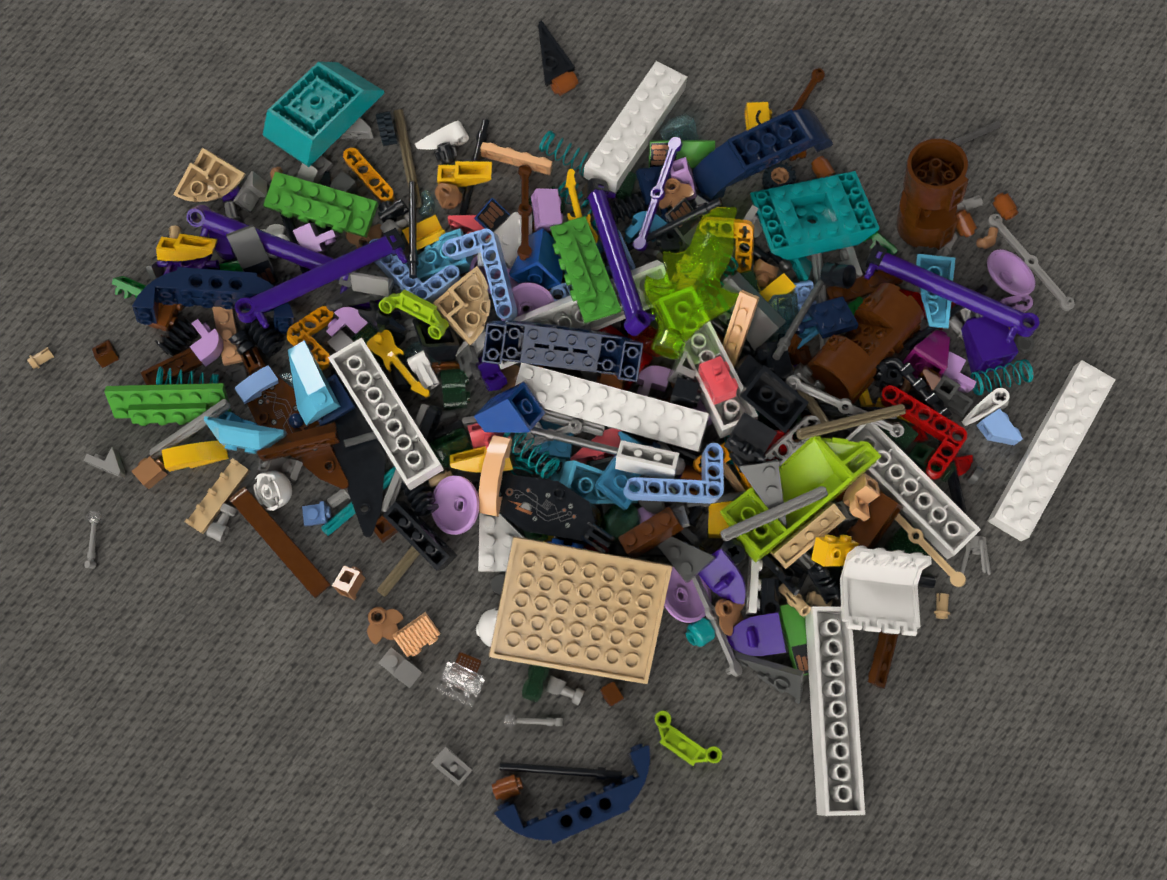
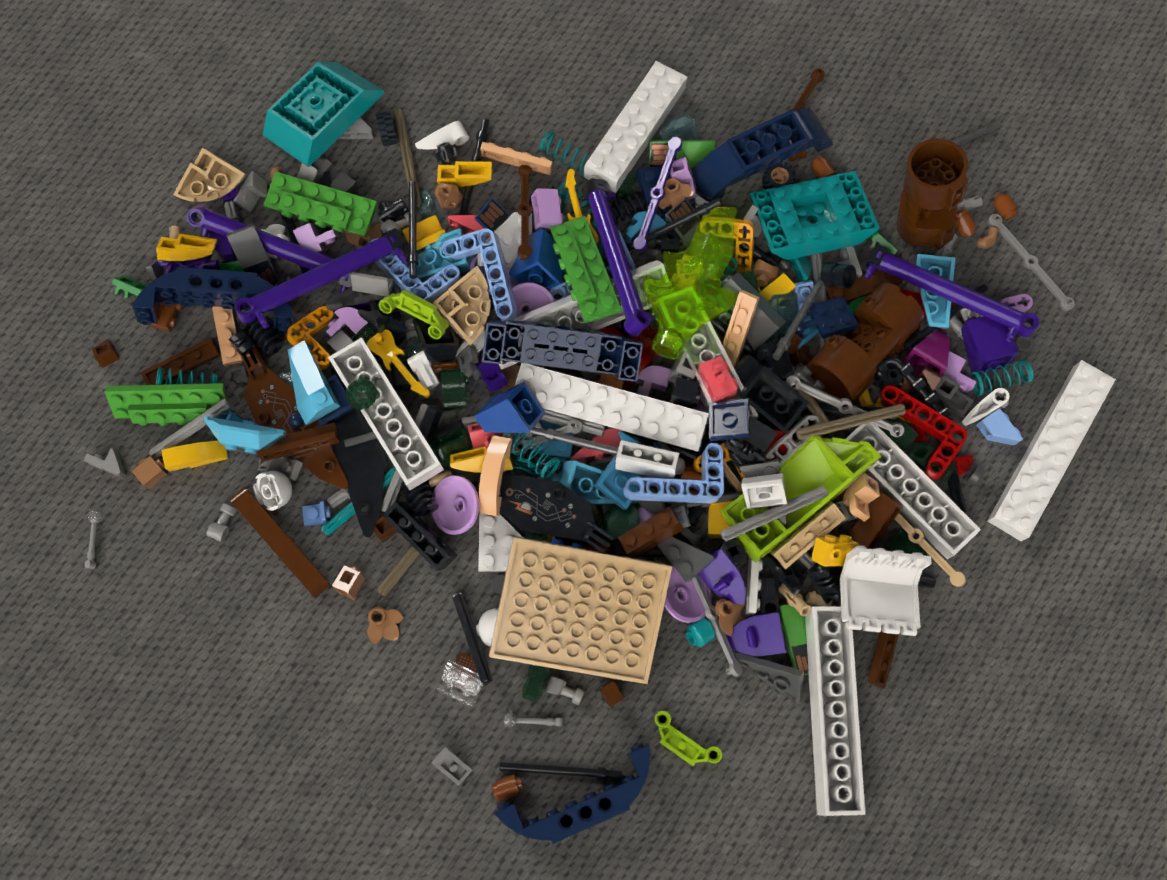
(40, 358): tan pin -> none
(177, 337): black piece -> none
(209, 346): lavender brick -> none
(217, 495): tan hinge -> none
(256, 383): light blue slope -> none
(360, 386): none -> clear green gear
(369, 175): light orange beam -> none
(400, 667): light grey slope -> none
(416, 635): light nougat brick -> none
(472, 638): none -> black axle
(554, 59): black wing -> none
(564, 83): dark orange brick -> none
(729, 419): none -> plate
(756, 114): yellow brick -> none
(764, 490): none -> white slope
(942, 606): tan pin -> none
(978, 547): light grey plant -> none
(1010, 273): lavender dish -> none

